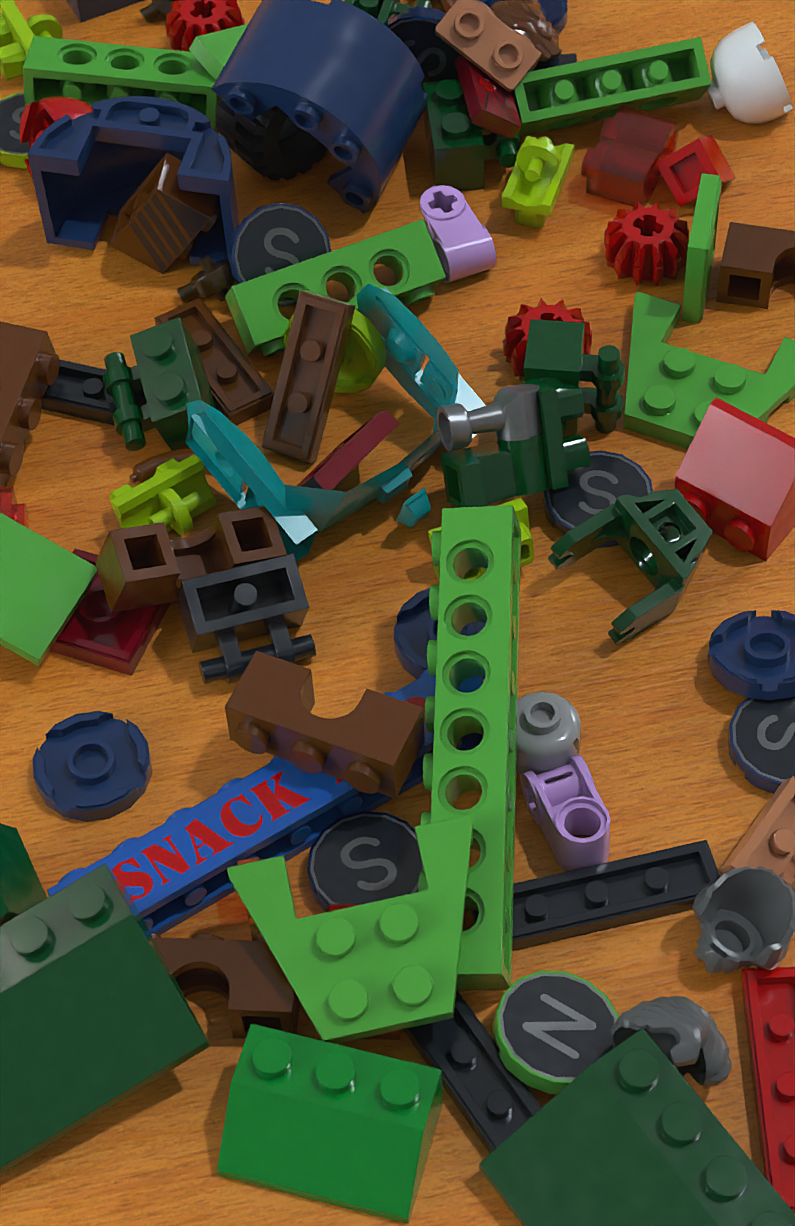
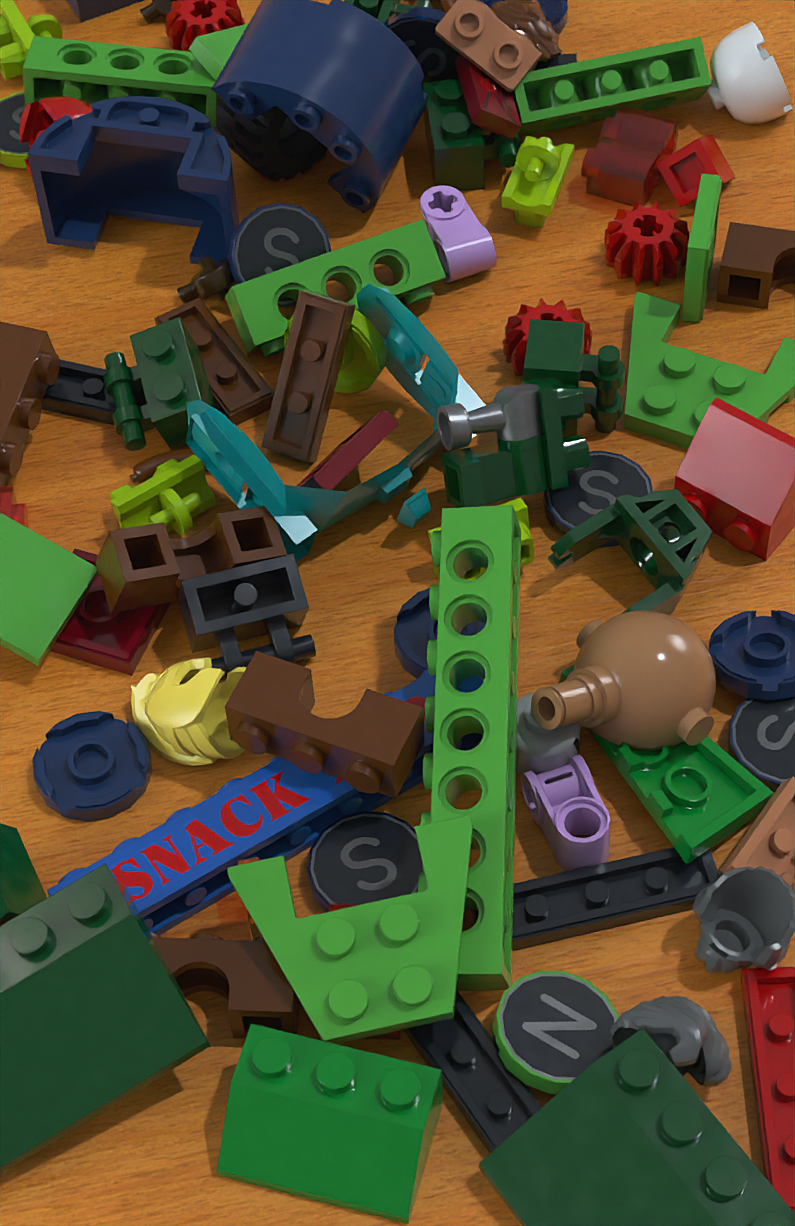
(161, 219): reddish brown brick -> none
(186, 713): none -> light yellow helmet
(635, 683): none -> medium nougat piece
(689, 790): none -> green wing

